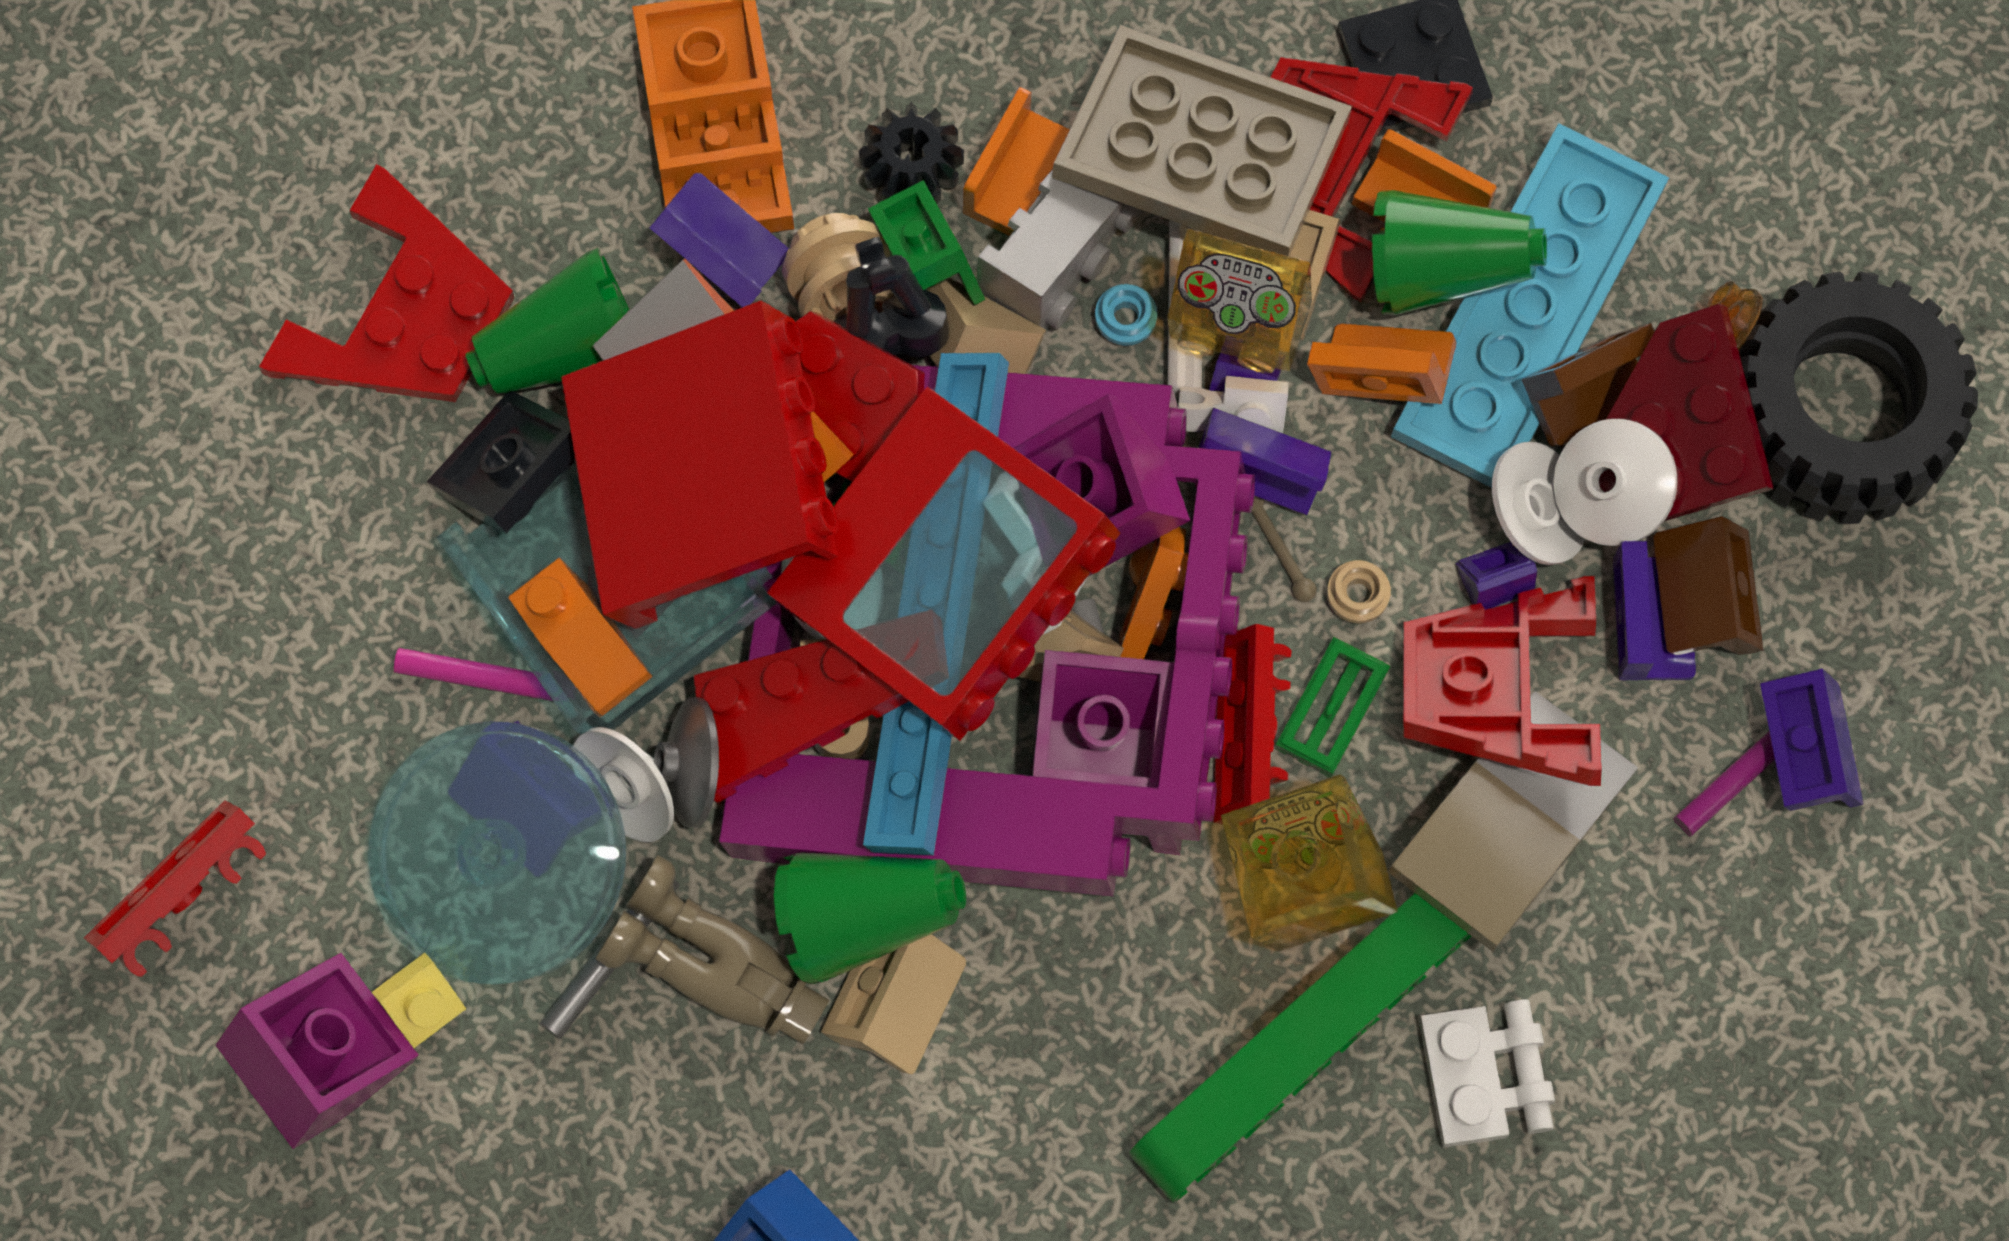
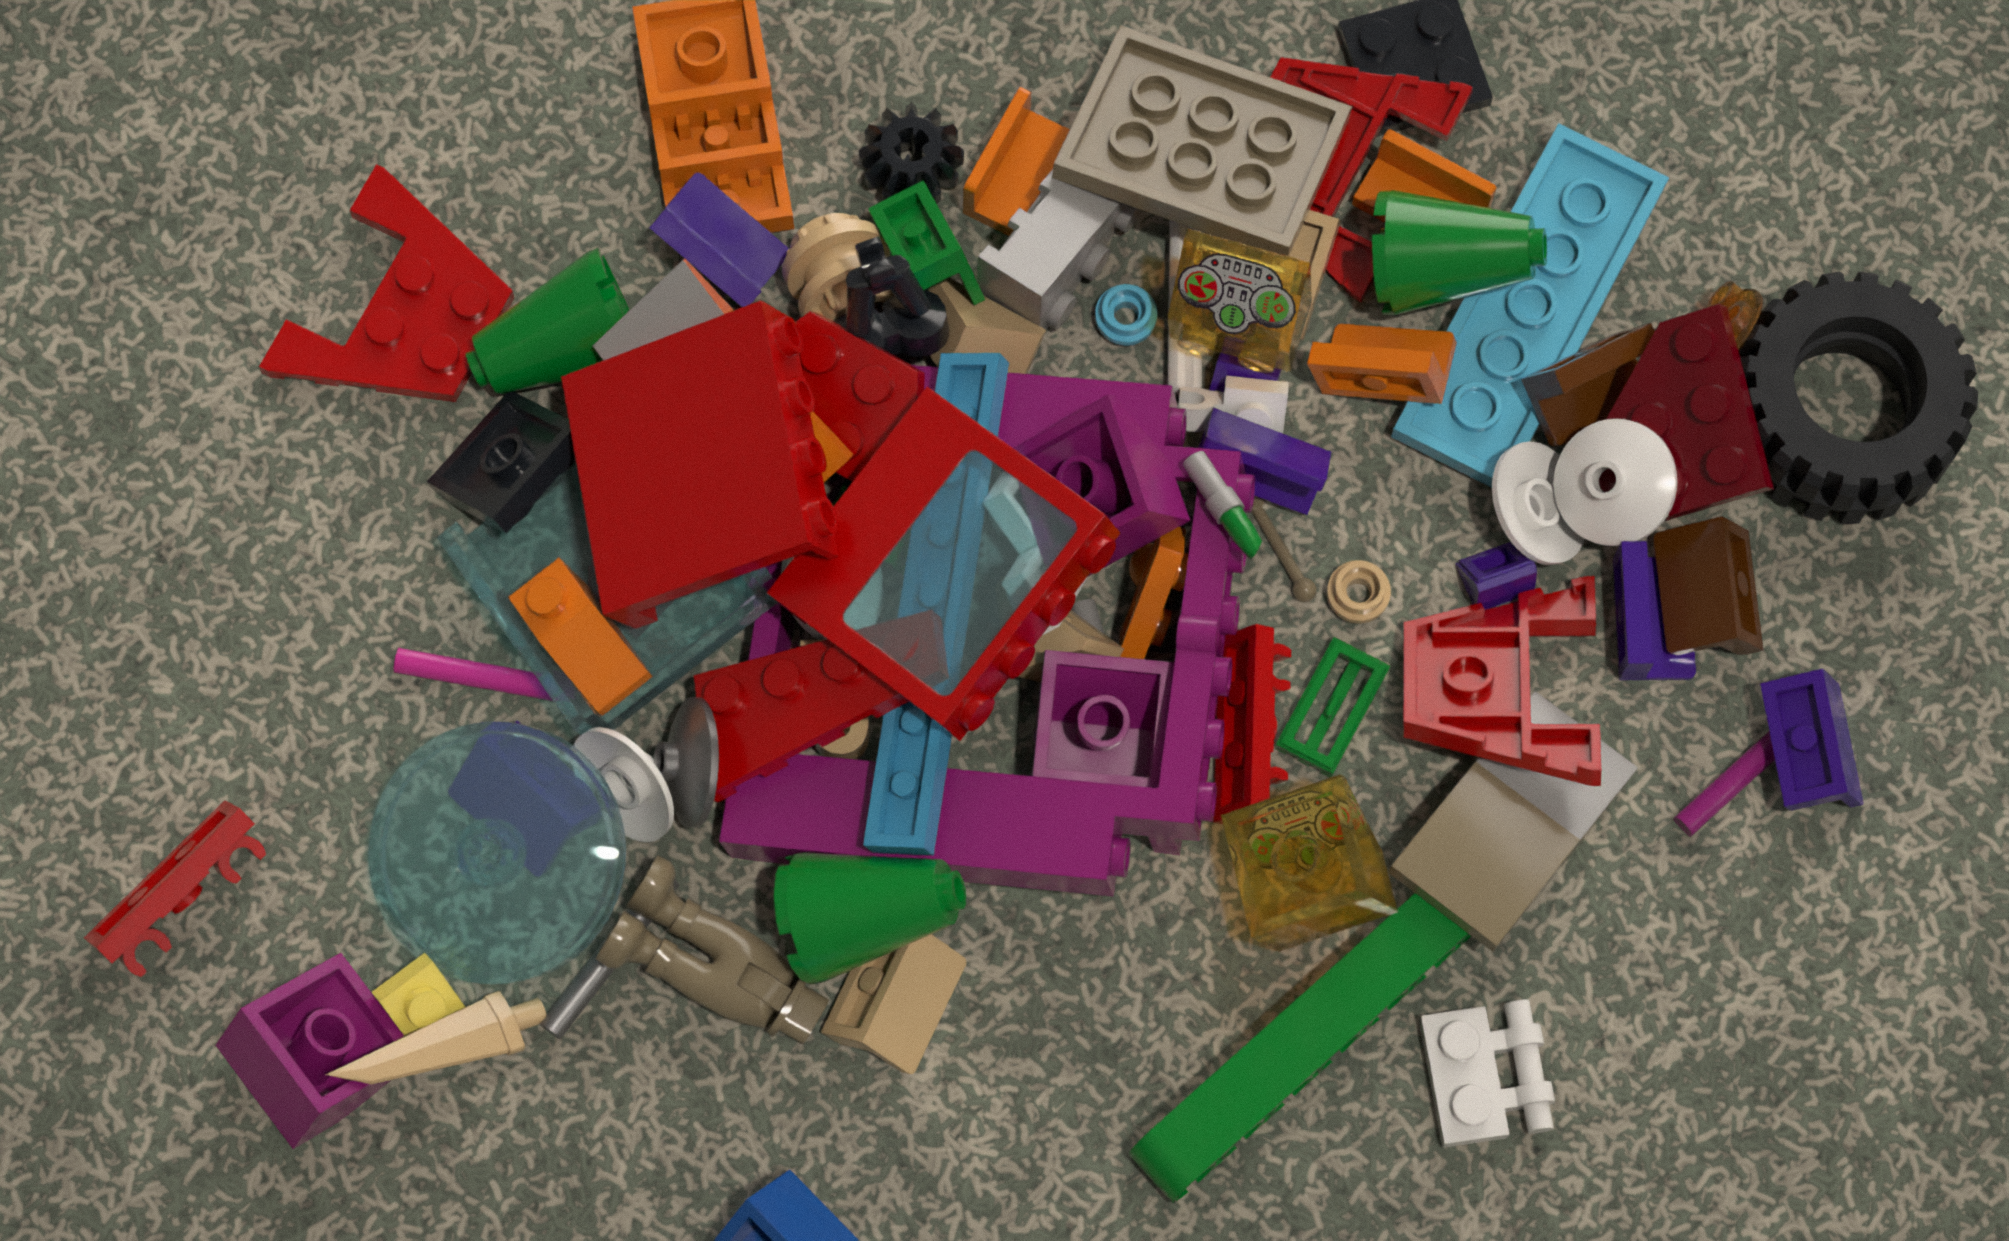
(468, 1035): none -> tan bar
(1223, 503): none -> light grey piece

